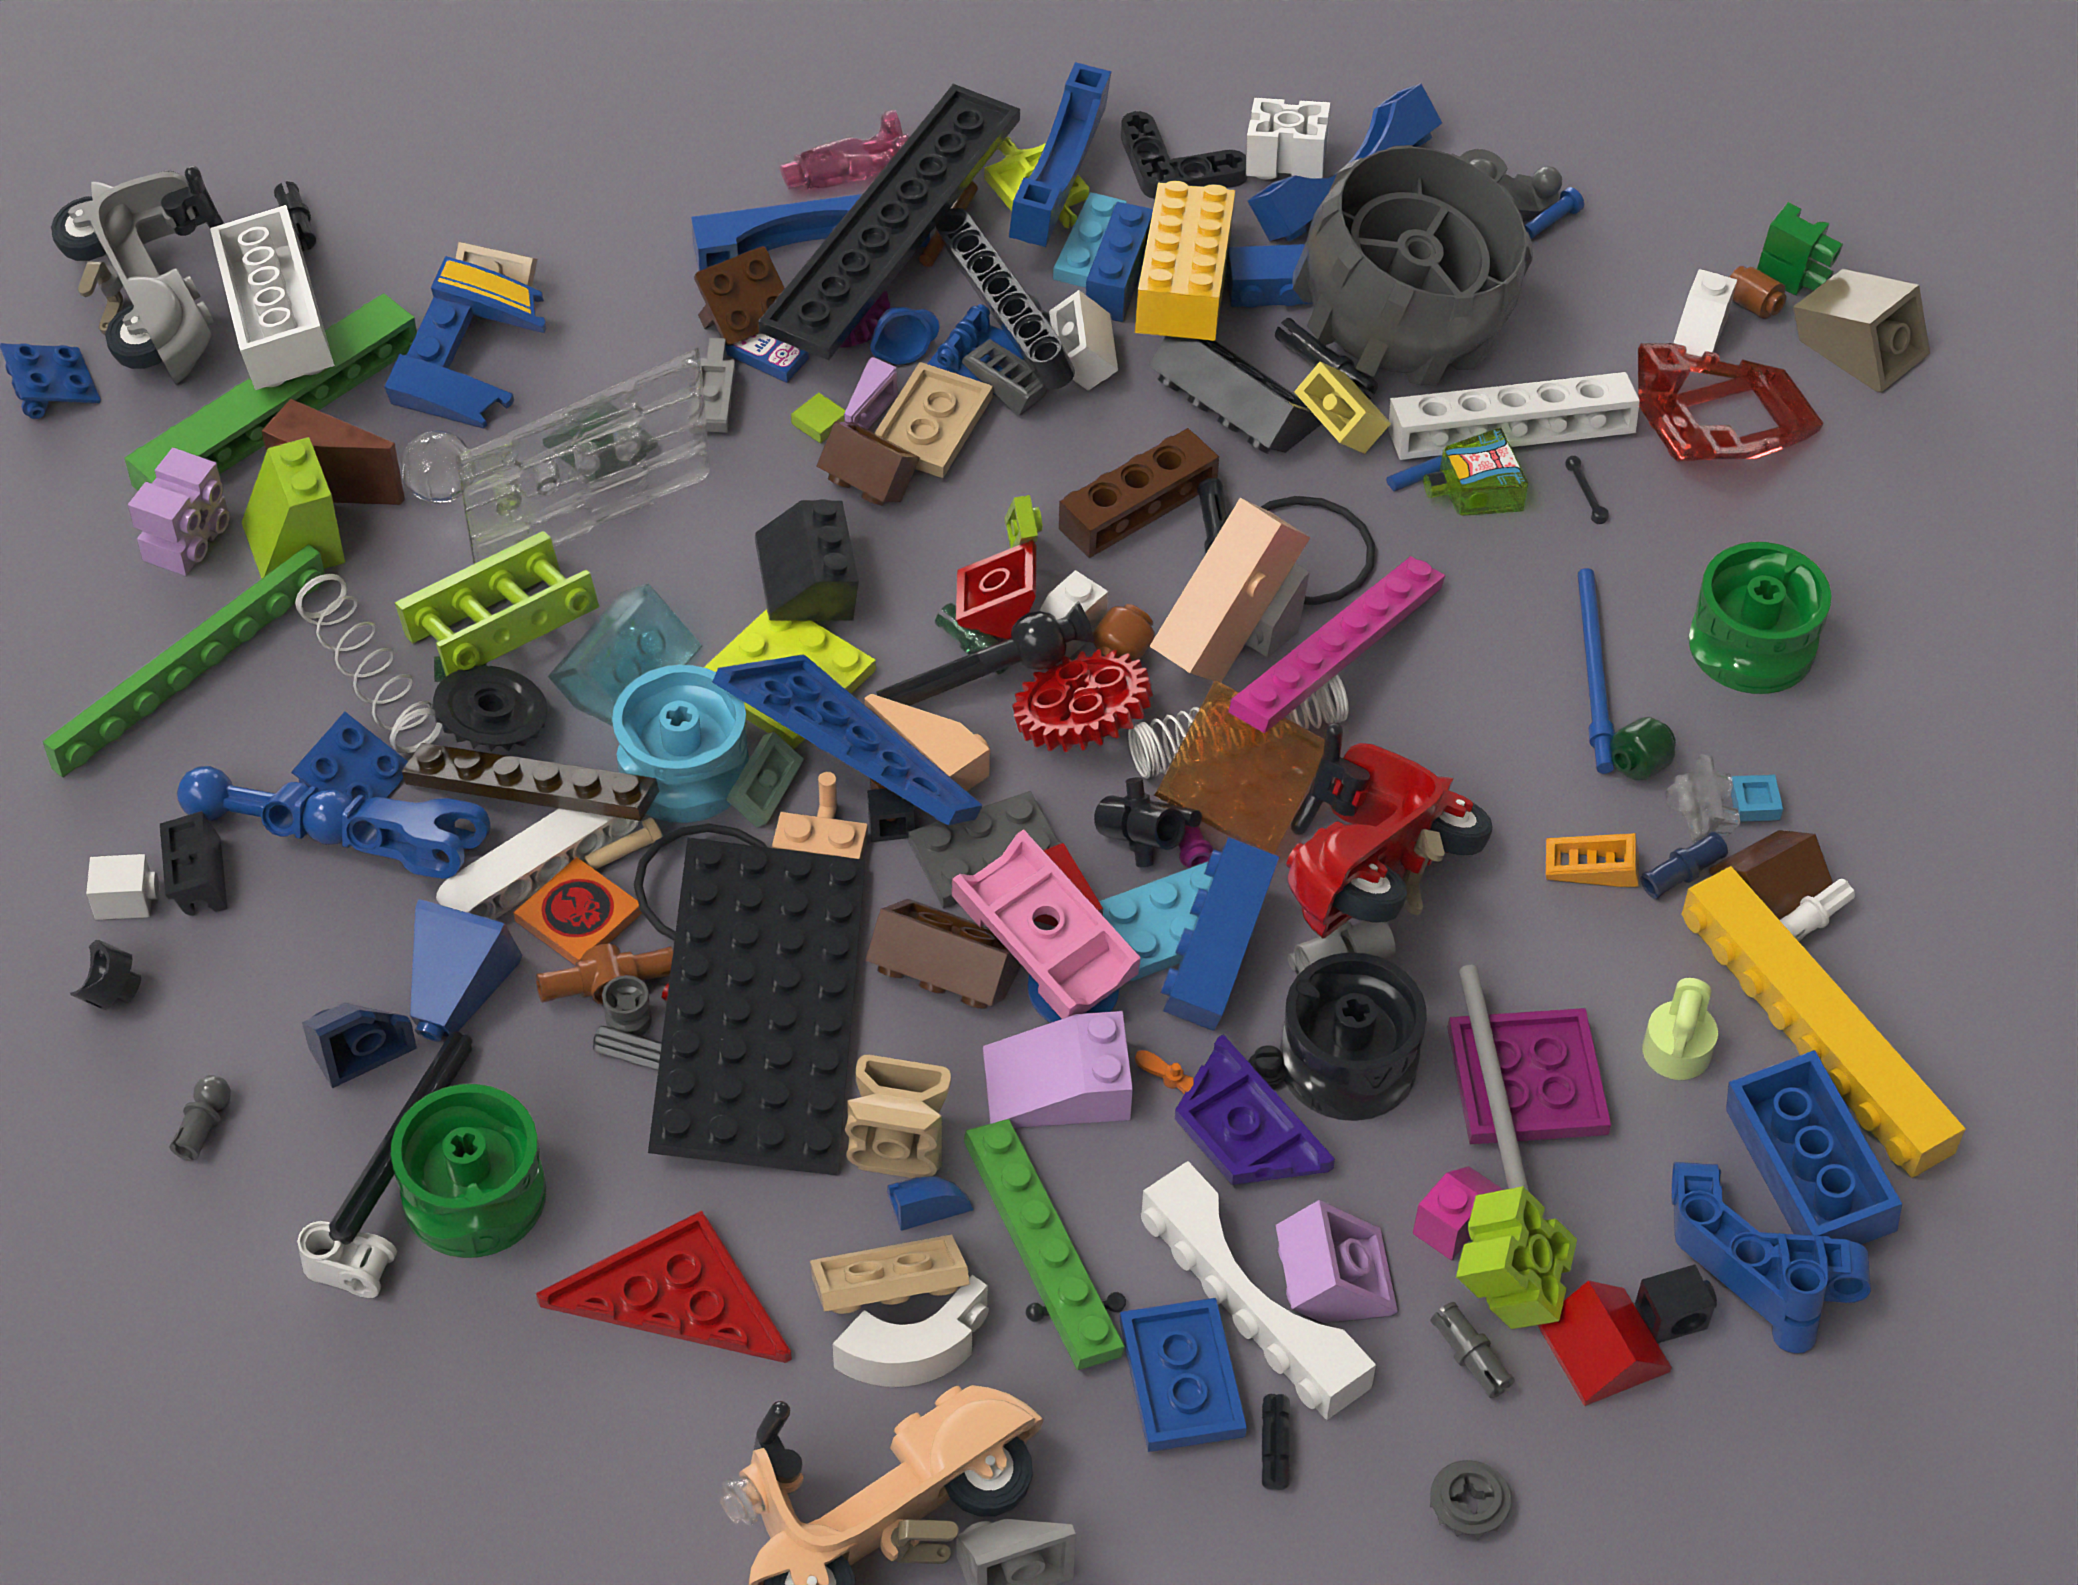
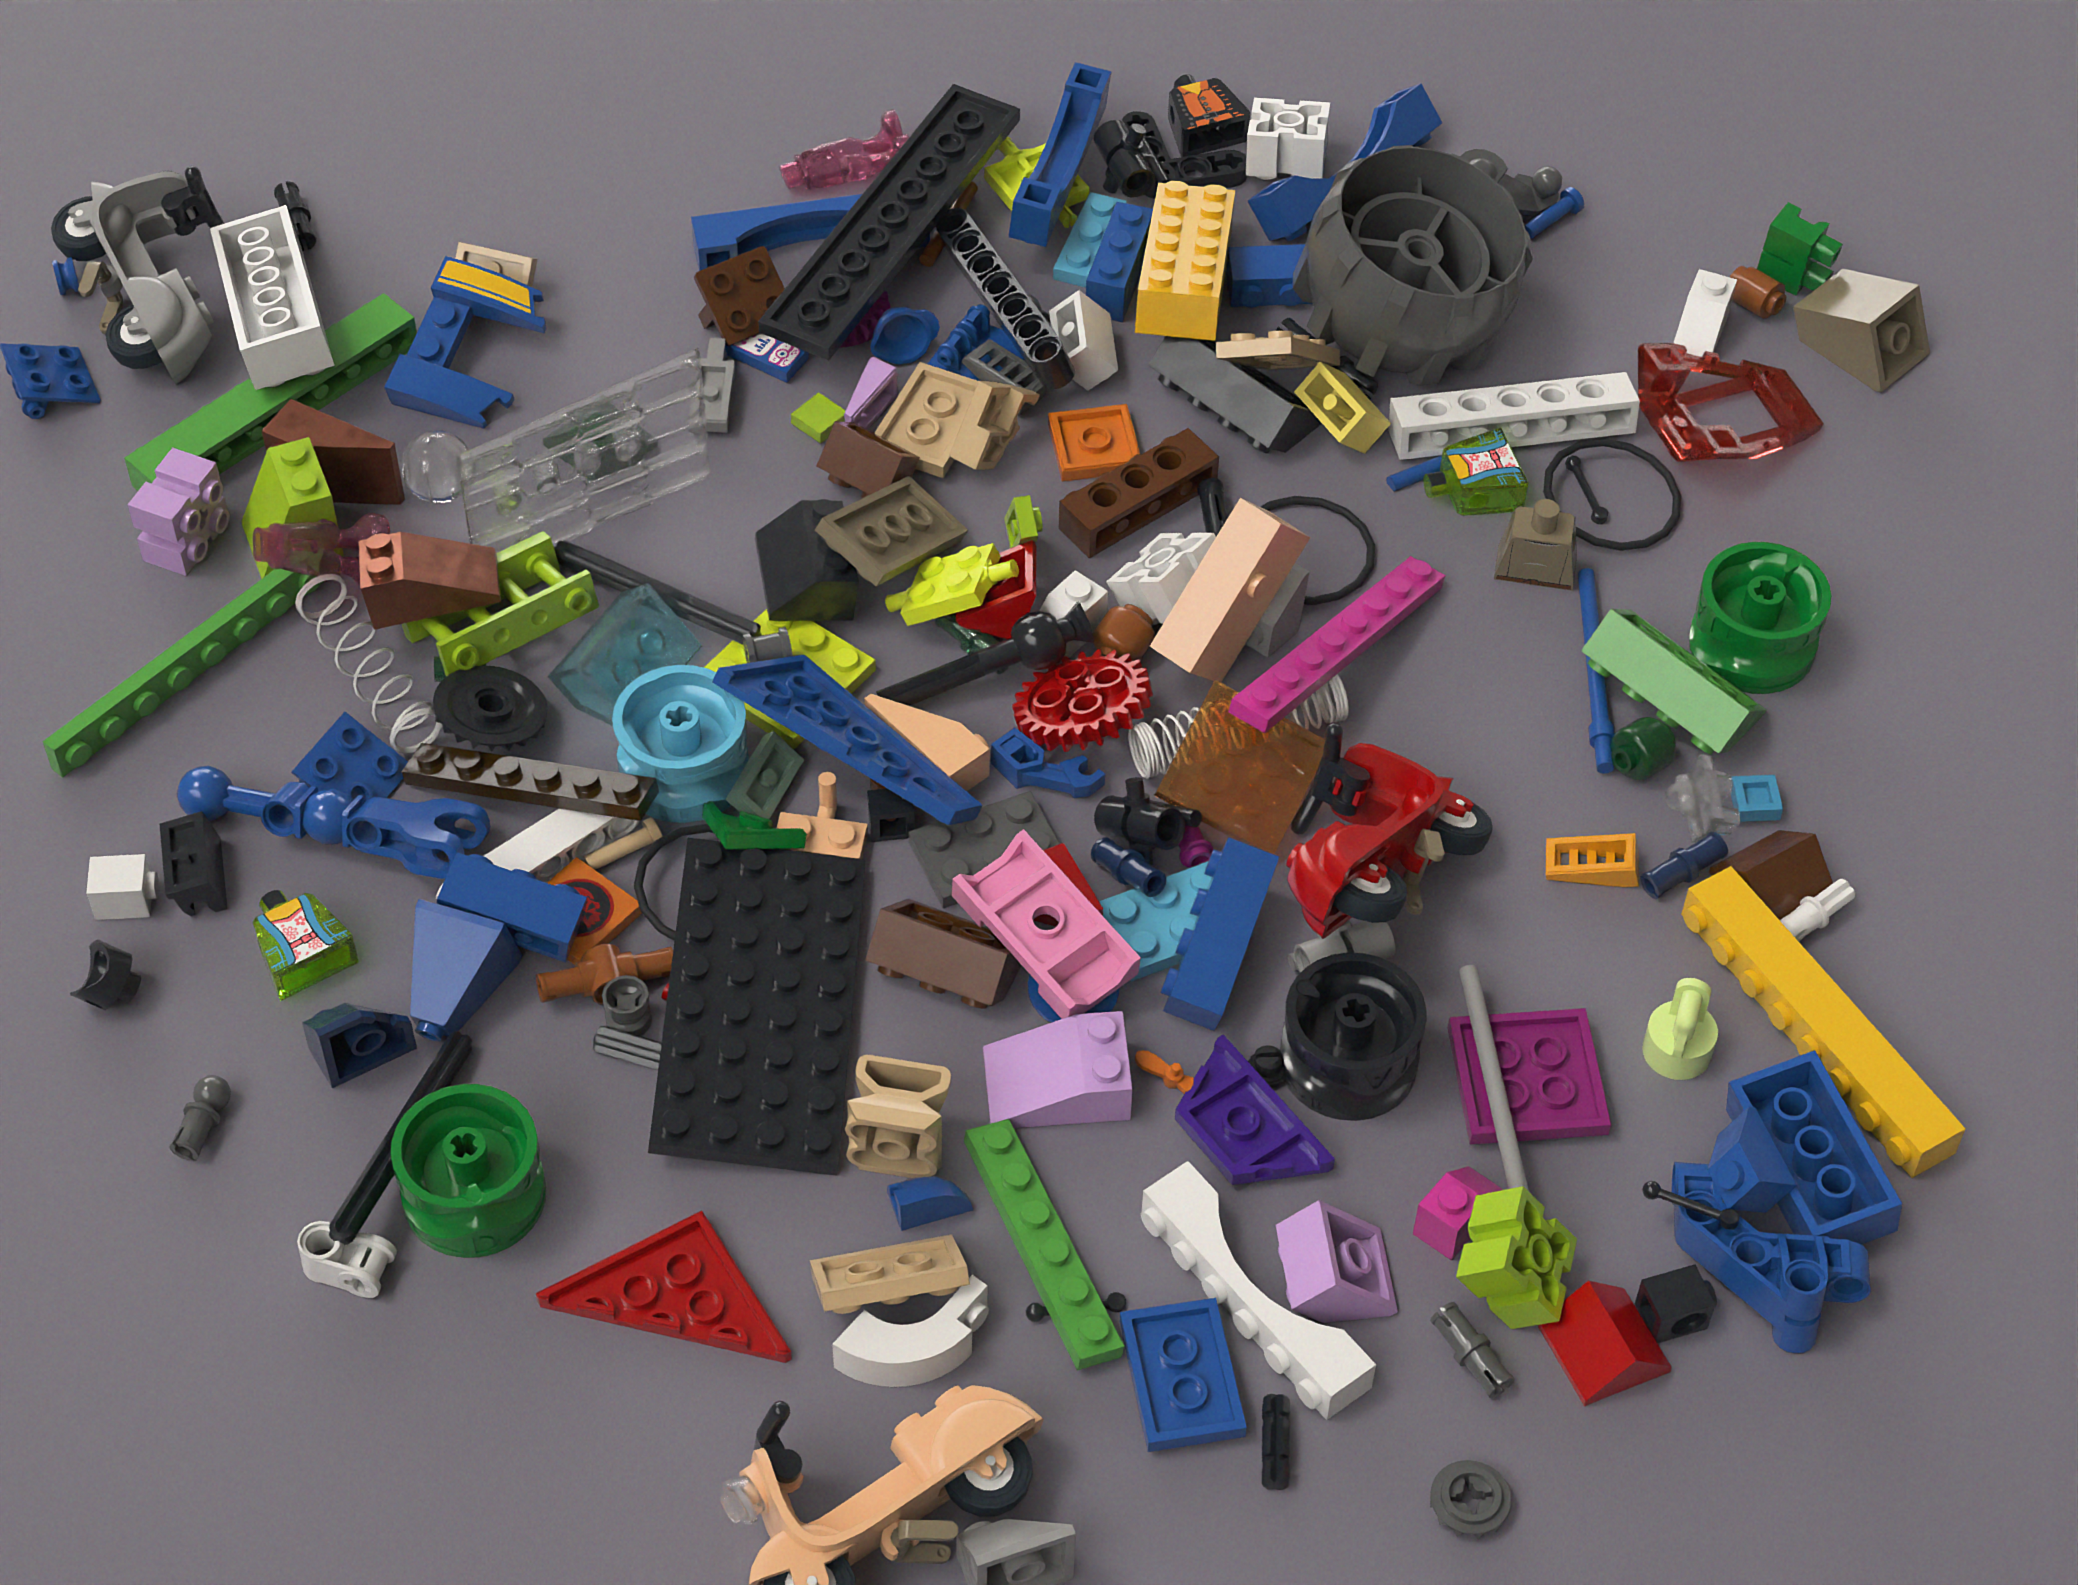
(65, 275): none -> blue bush
(301, 942): none -> torso
(310, 545): none -> piece
(424, 577): none -> copper slope
(534, 912): none -> blue brick
(681, 603): none -> black axle
(750, 831): none -> green tile
(767, 646): none -> dark grey bush
(891, 530): none -> dark tan plate
(951, 584): none -> neon yellow plate
(990, 423): none -> tan slope
(1067, 777): none -> blue piece
(1092, 440): none -> orange tile
(1128, 867): none -> dark blue pin
(1129, 159): none -> black pin
(1160, 573): none -> white brick
(1205, 116): none -> black torso
(1277, 351): none -> tan plate
(1538, 547): none -> dark tan torso
(1621, 546): none -> black piece
(1671, 680): none -> bright green slope
(1727, 1218): none -> black hinge
(1749, 1166): none -> blue slope

